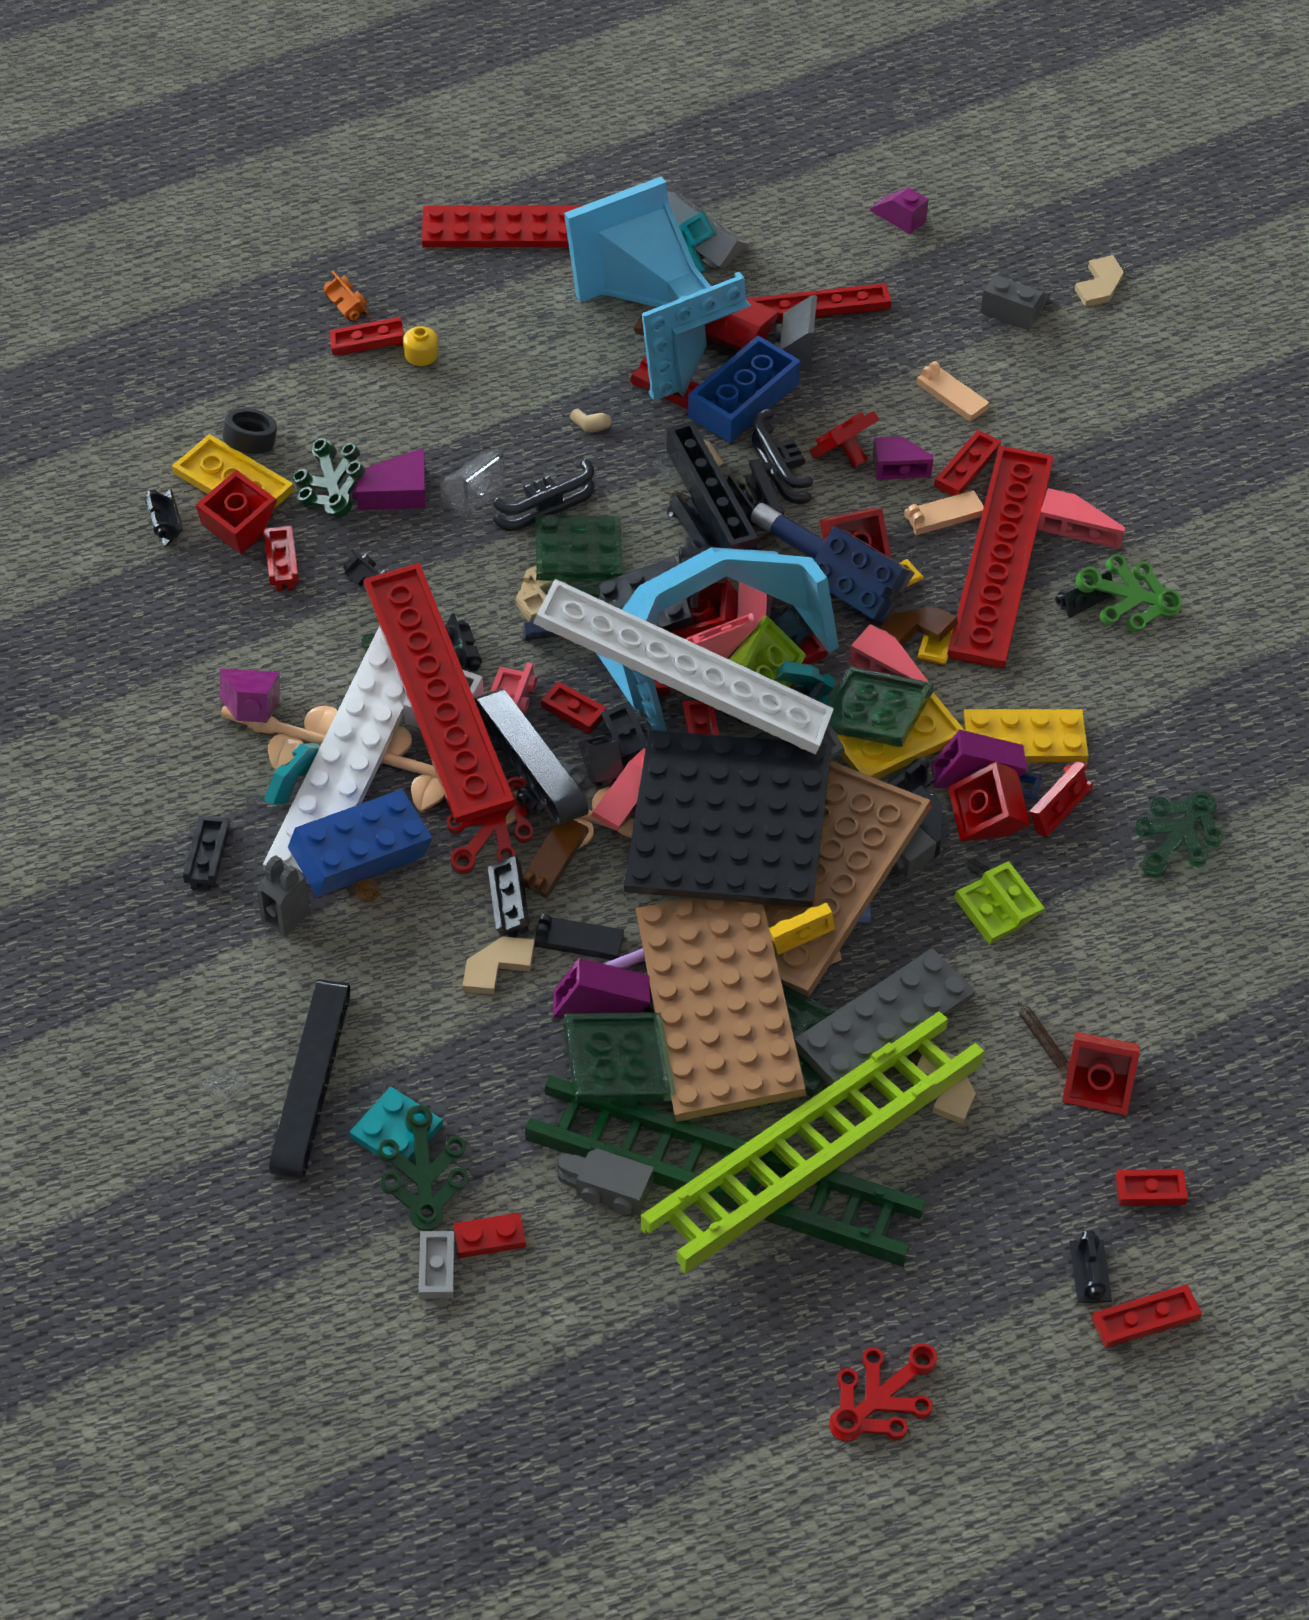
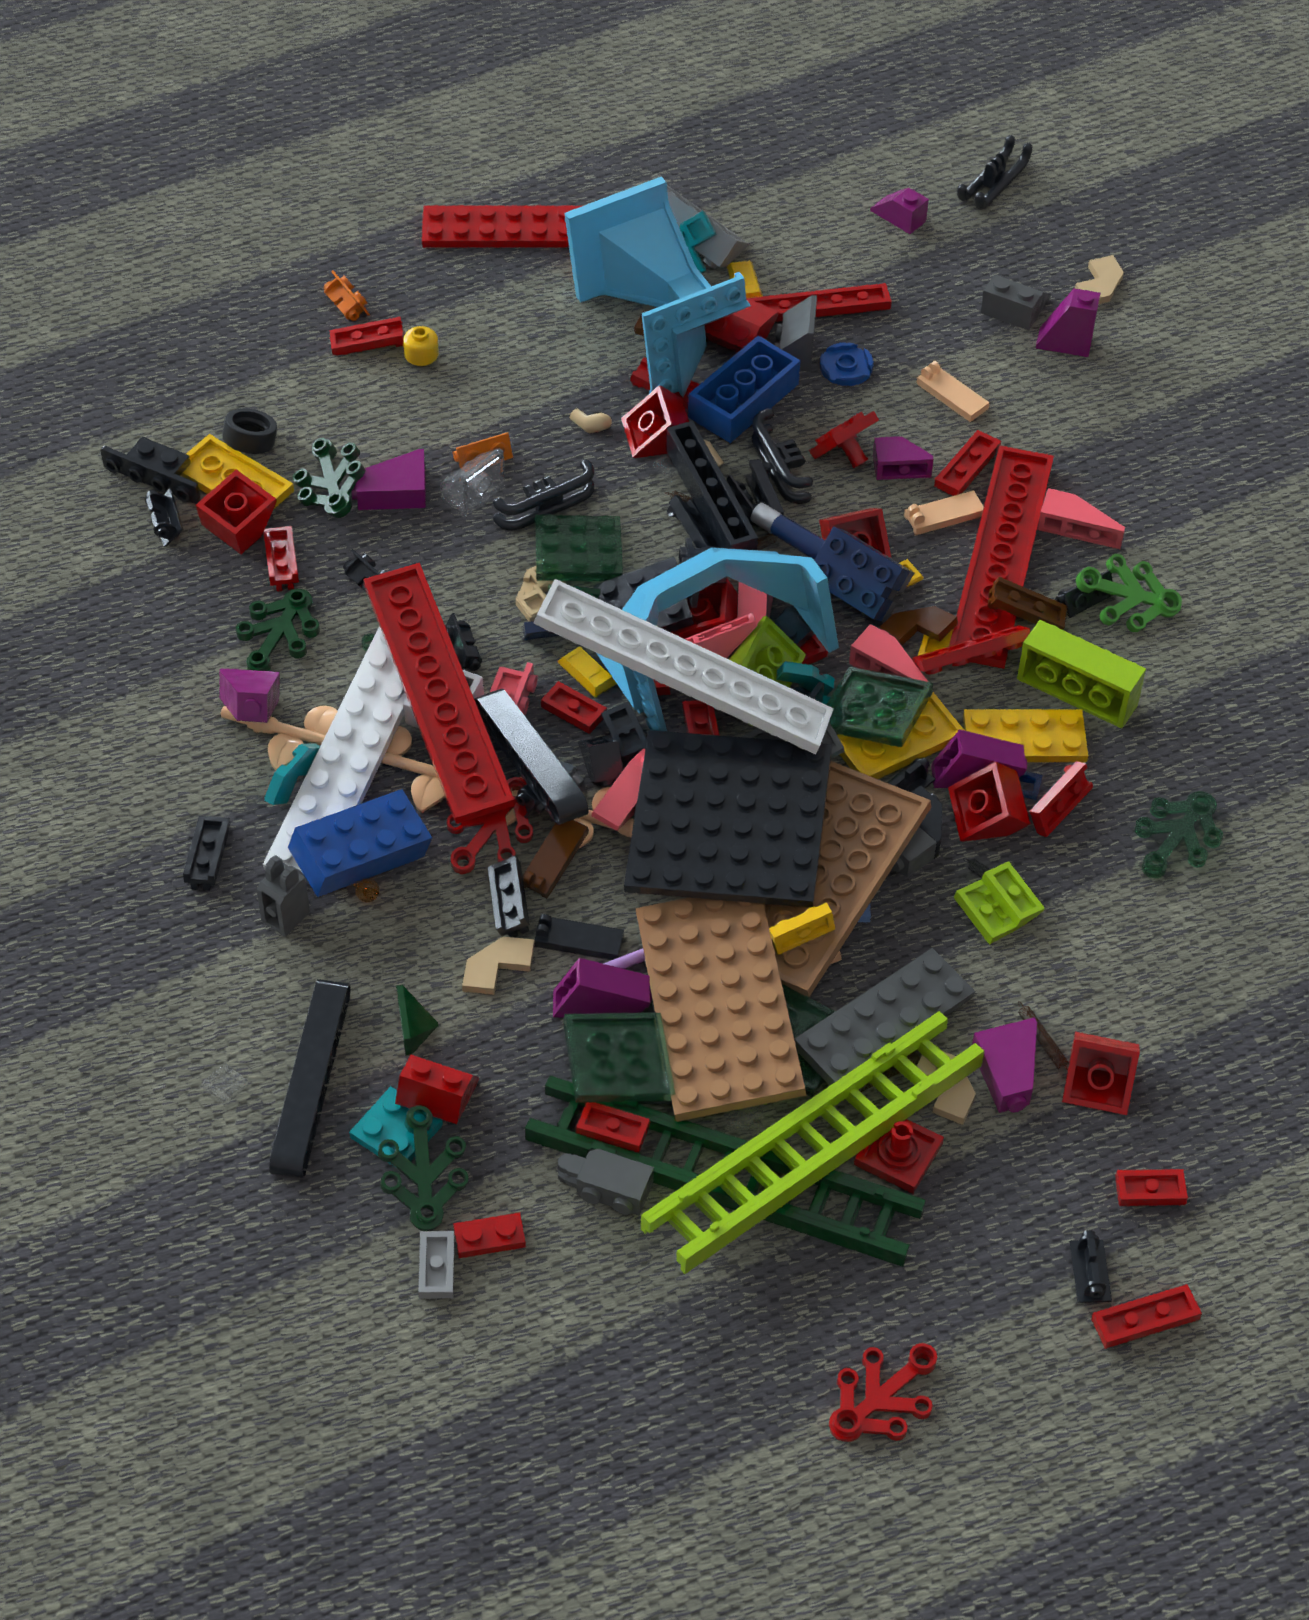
(154, 466): none -> black bracket
(278, 627): none -> dark green plant
(415, 1020): none -> dark green slope
(435, 1087): none -> red slope
(470, 451): none -> orange hinge
(587, 671): none -> yellow tile
(613, 1126): none -> red plate
(649, 420): none -> red slope
(751, 282): none -> yellow tile
(838, 367): none -> blue tile
(901, 1154): none -> red plate
(982, 646): none -> red plate
(995, 176): none -> black piece
(1009, 1063): none -> magenta slope
(1026, 603): none -> reddish brown hinge
(1071, 324): none -> magenta slope
(1081, 673): none -> lime brick

